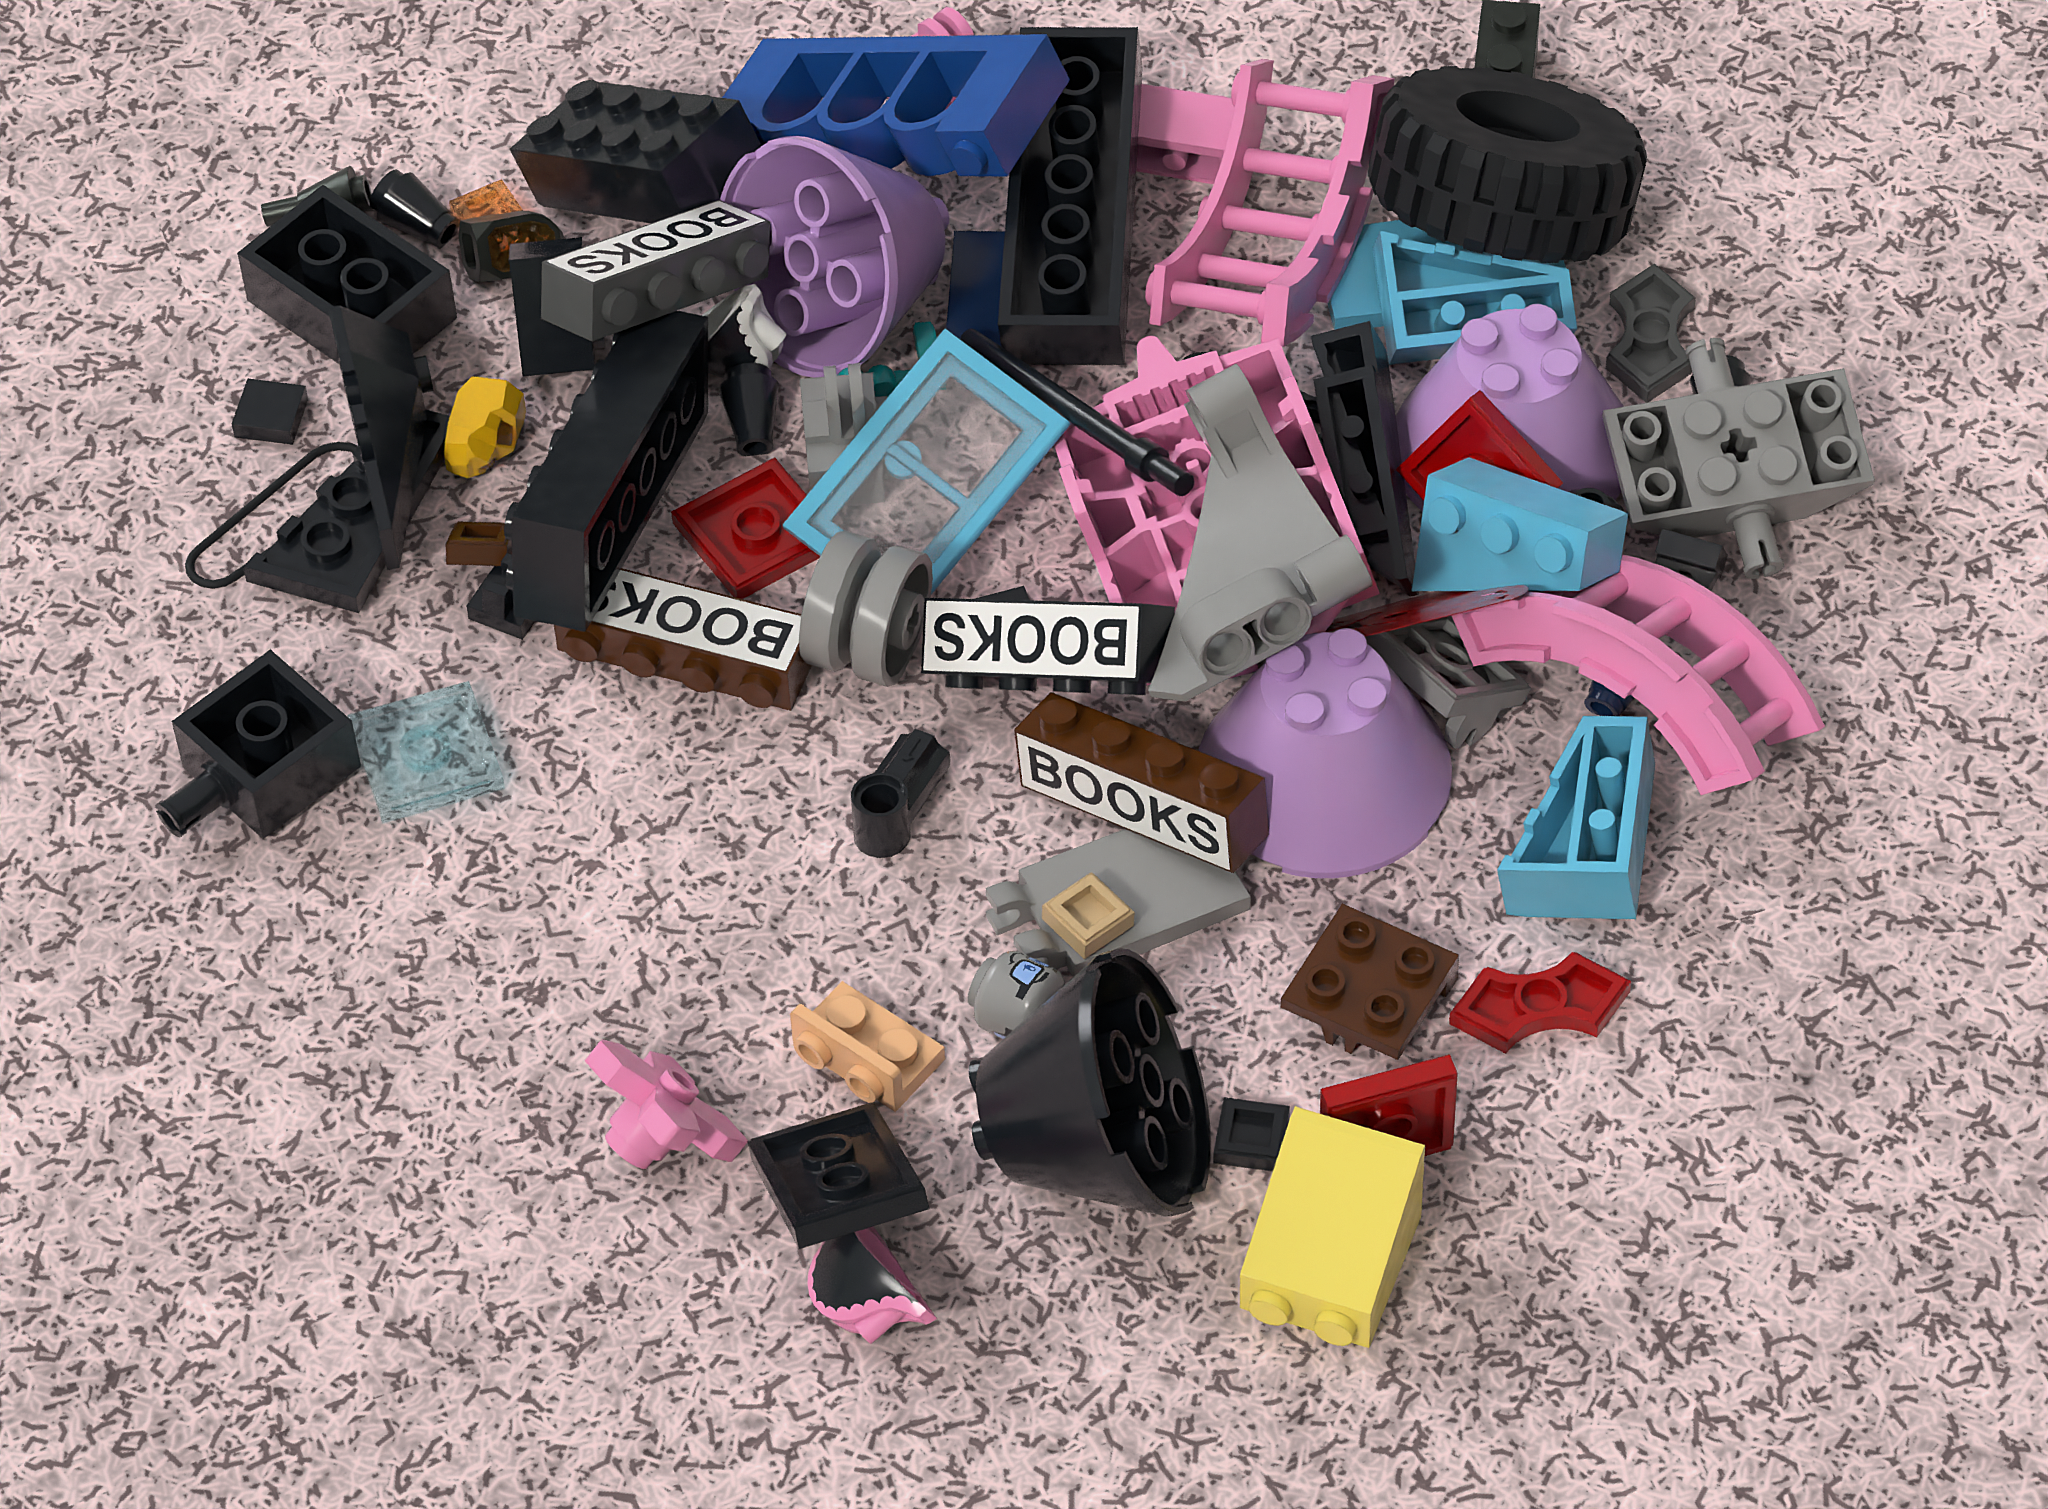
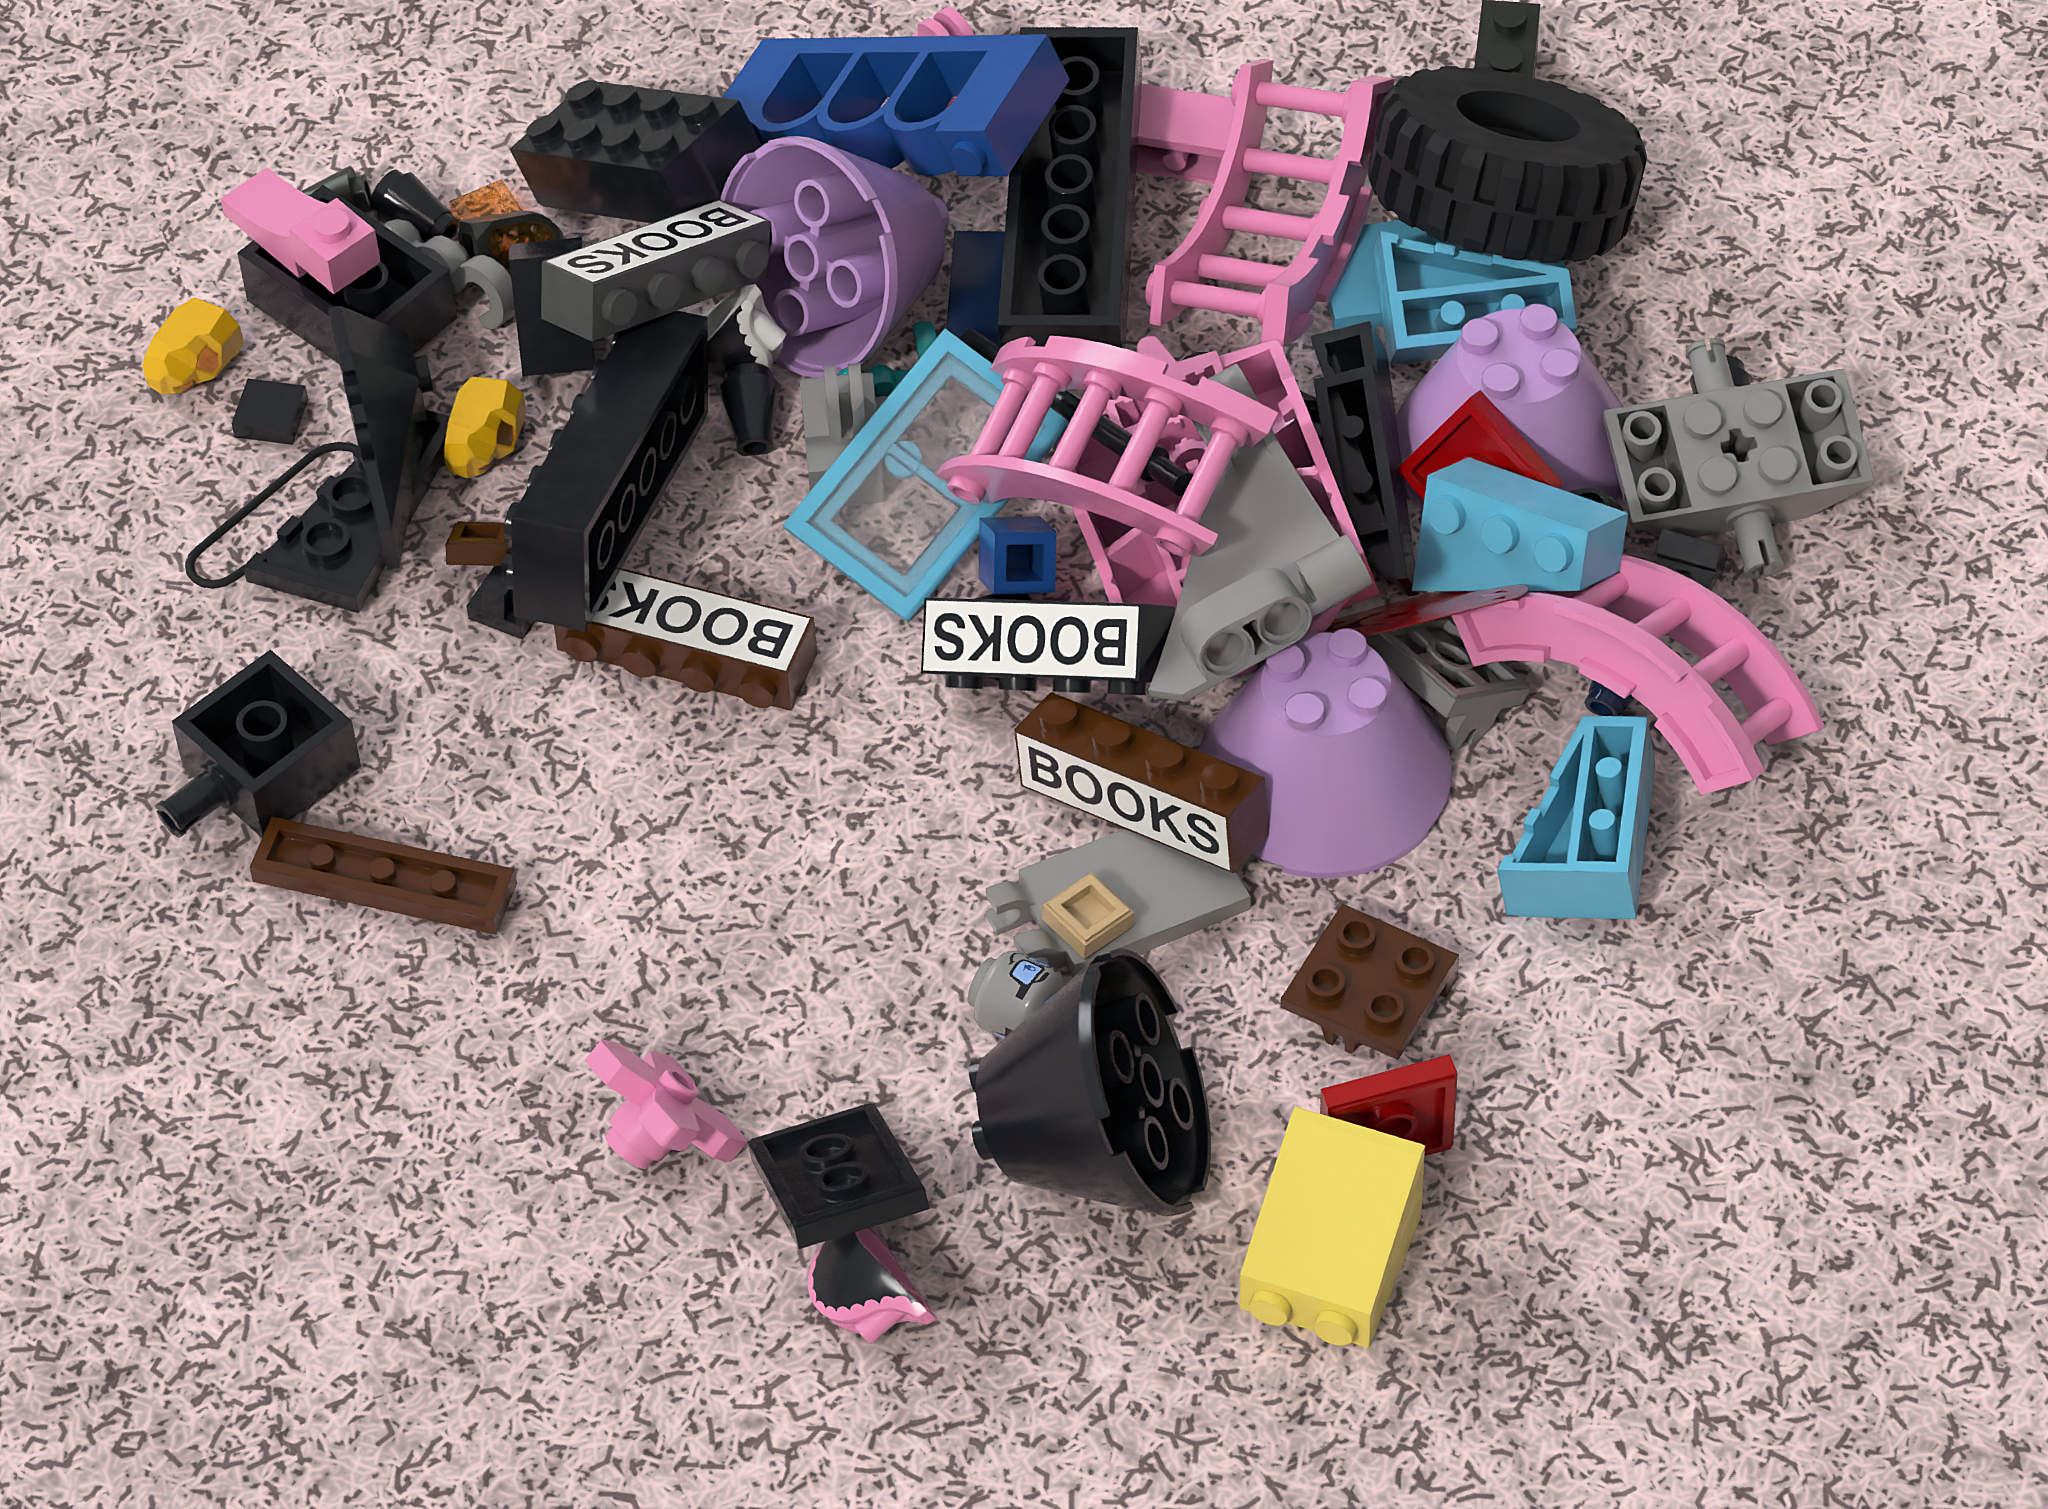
(191, 347): none -> yellow rock
(302, 231): none -> bright pink slope
(383, 875): none -> reddish brown plate
(426, 752): clear light blue tile -> none
(465, 271): none -> light grey piece
(741, 529): red tile -> none
(865, 608): light grey wheel -> none
(865, 1046): light nougat bracket -> none
(895, 793): black piece -> none
(1017, 555): none -> blue brick
(1105, 371): none -> bright pink fence
(1250, 1134): black tile -> none
(1569, 996): red tile -> none
(1649, 352): dark grey tile -> none

